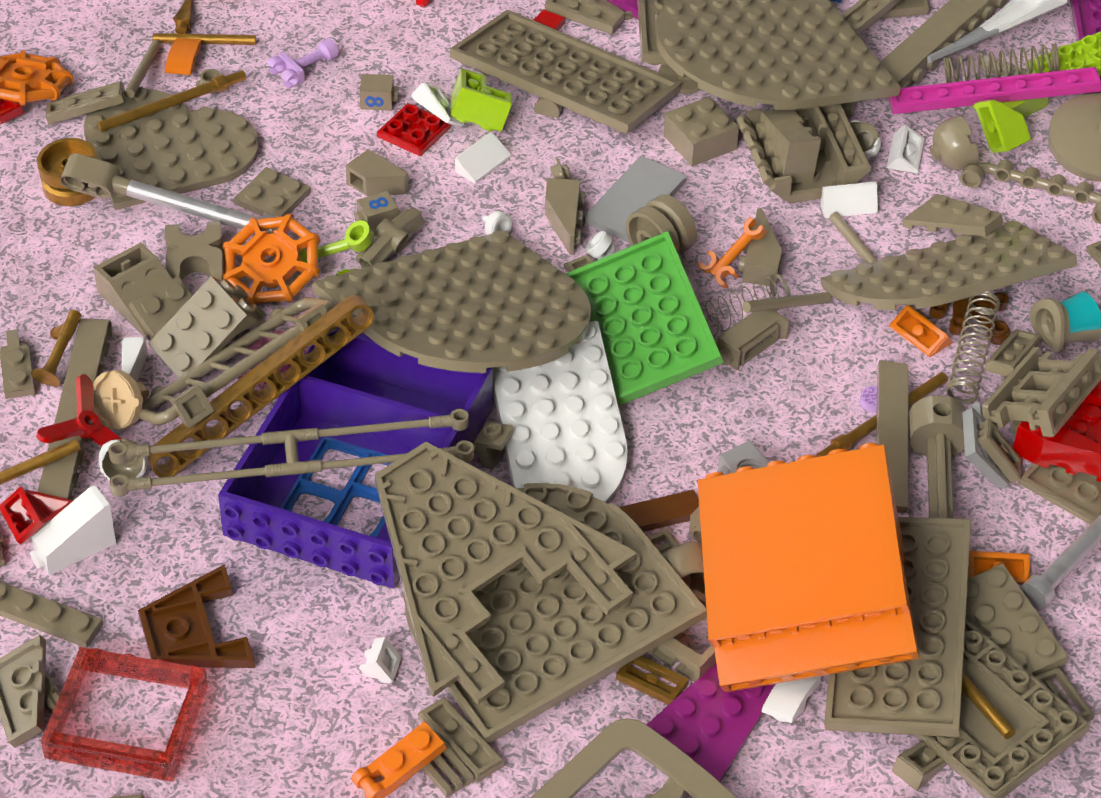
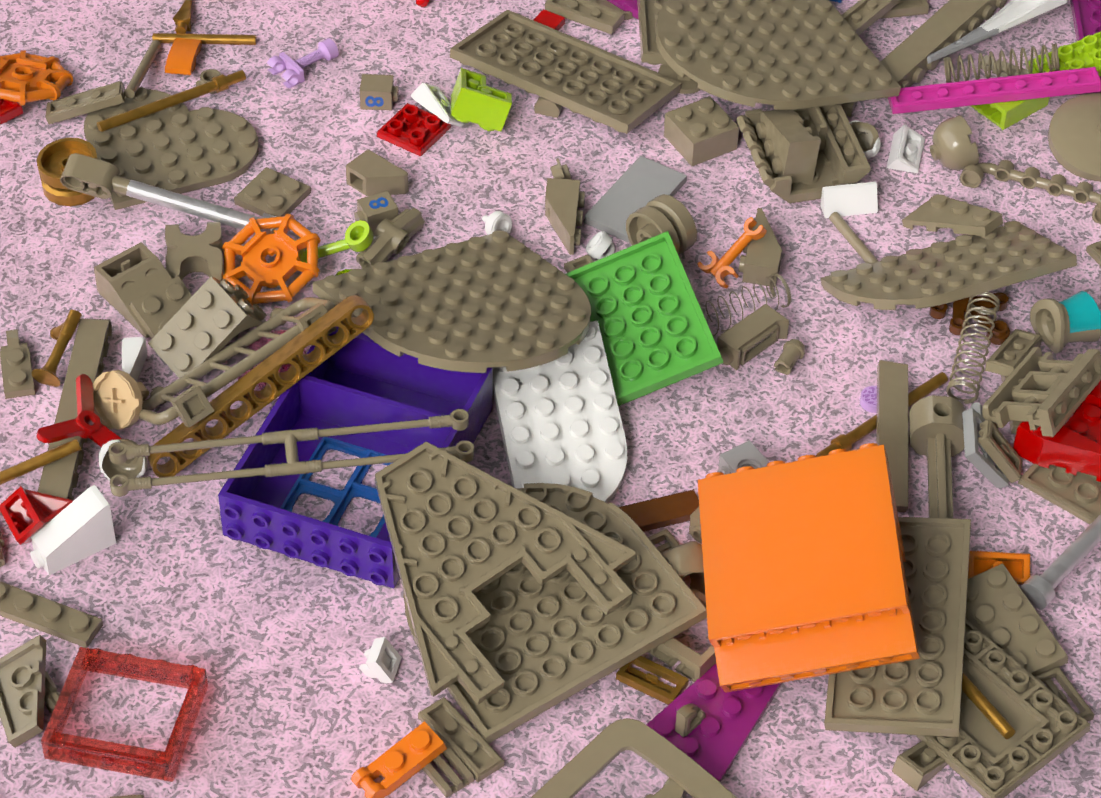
(180, 631): reddish brown wing -> none
(481, 158): white slope -> none
(491, 443): dark tan bracket -> none
(688, 719): none -> dark tan tile
(786, 302): dark tan bar -> none
(789, 698): white slope -> none
(791, 353): none -> dark tan pin
(920, 331): orange slope -> none
(1001, 125): lime slope -> none

